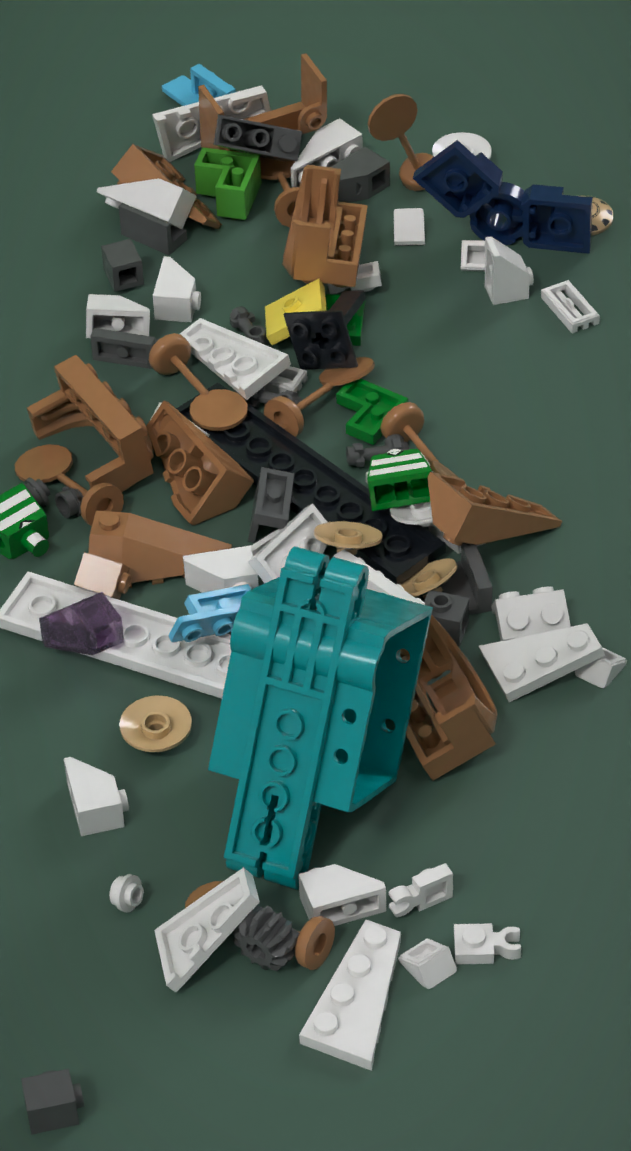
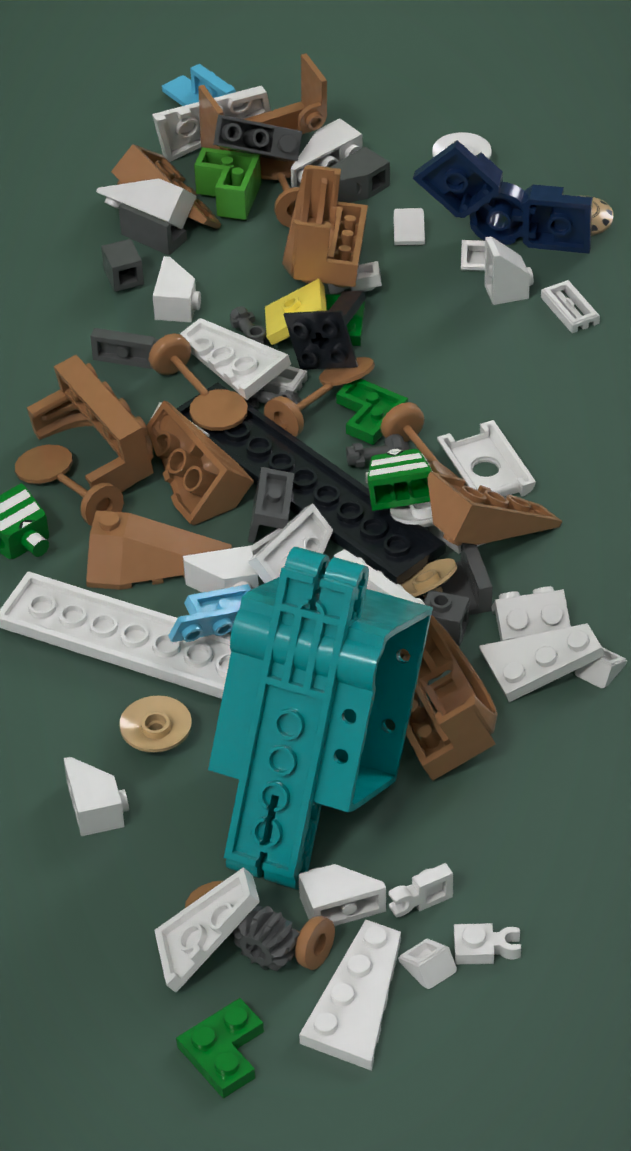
(38, 491): dark grey plate -> none
(51, 1100): dark grey brick -> none
(69, 501): dark grey plate -> none
(83, 626): clear purple slope -> none
(103, 576): brick -> none
(116, 314): white slope -> none
(126, 892): white plate -> none
(214, 1046): none -> green plate
(348, 535): tan dish -> none
(391, 120): medium nougat piece -> none
(493, 448): none -> white piece

